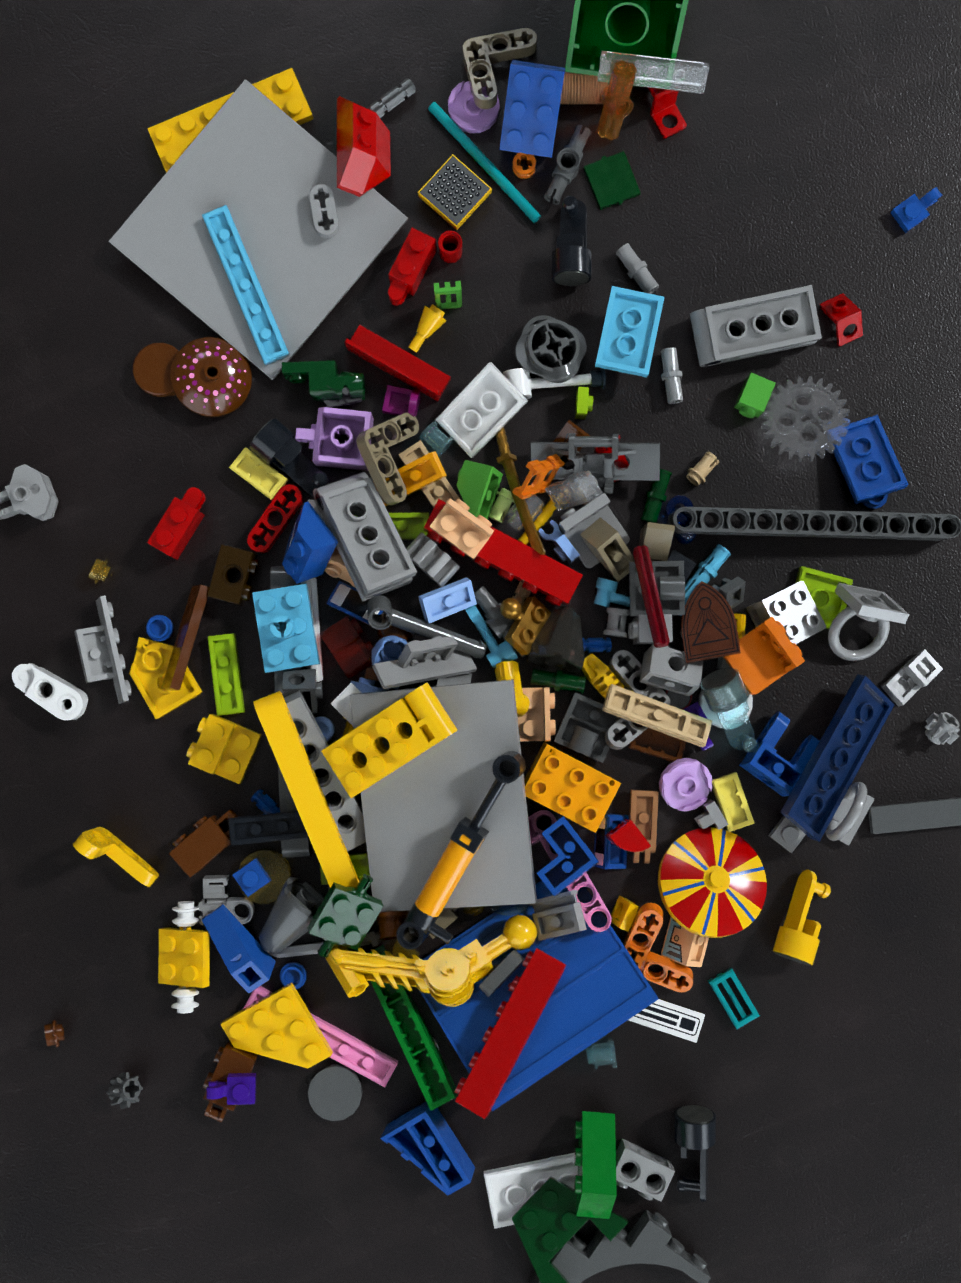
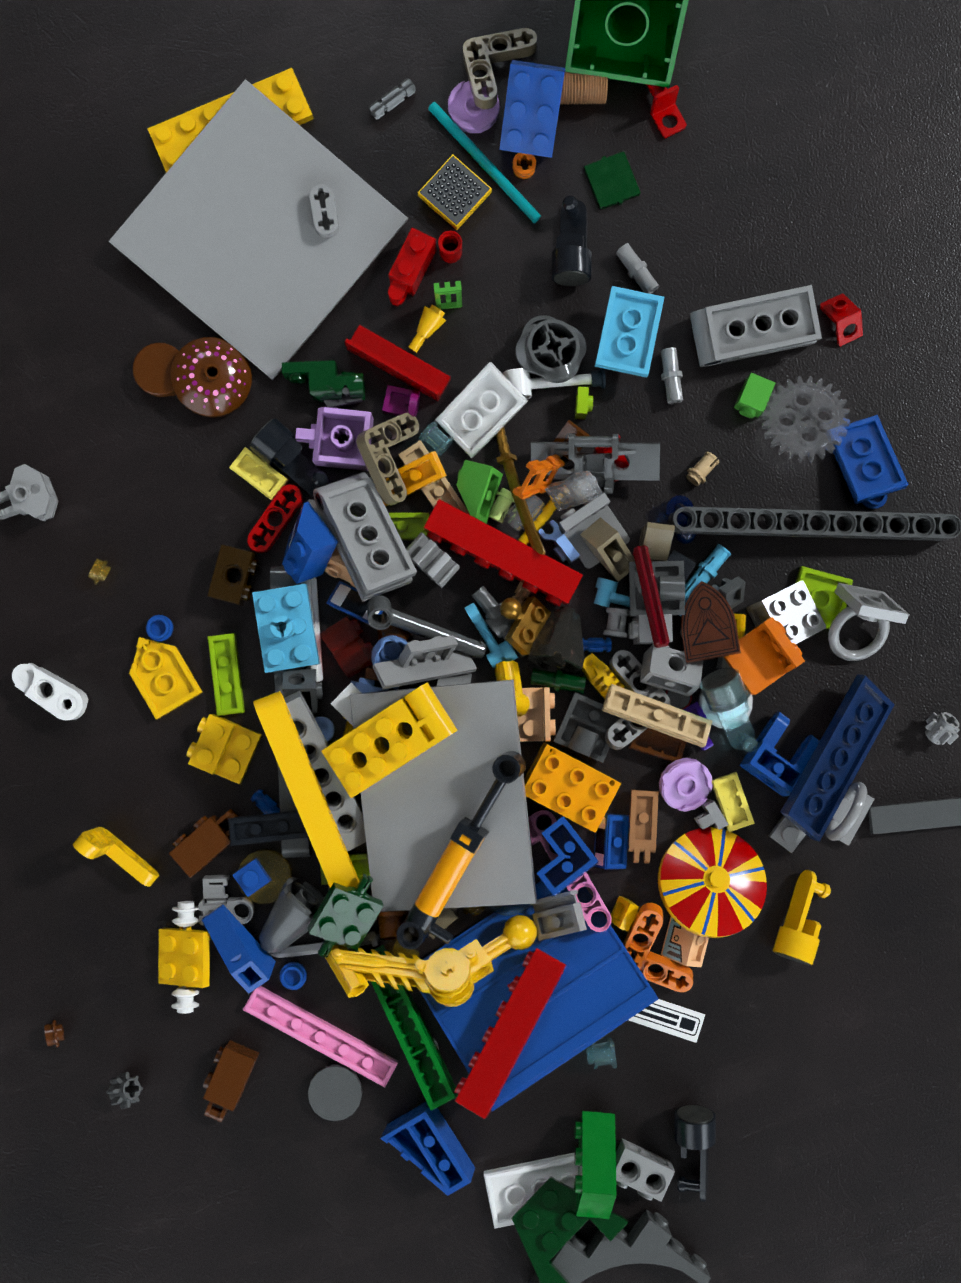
(100, 652): light grey bracket -> none
(179, 523): red brick -> none
(185, 638): reddish brown tile -> none
(238, 1089): dark purple plate -> none
(245, 285): medium azure tile -> none
(279, 1029): yellow plate -> none
(361, 148): red wedge -> none
(447, 600): light blue tile -> none
(462, 527): light nougat bracket -> none
(501, 973): dark grey beam -> none
(571, 153): dark grey pin -> none
(616, 100): clear orange piece -> none
(628, 837): red brick -> none
(656, 497): dark green pin -> none
(658, 72): clear tile -> none
(721, 978): teal tile -> none
(911, 677): light grey slope -> none
(913, 211): blue plate -> none

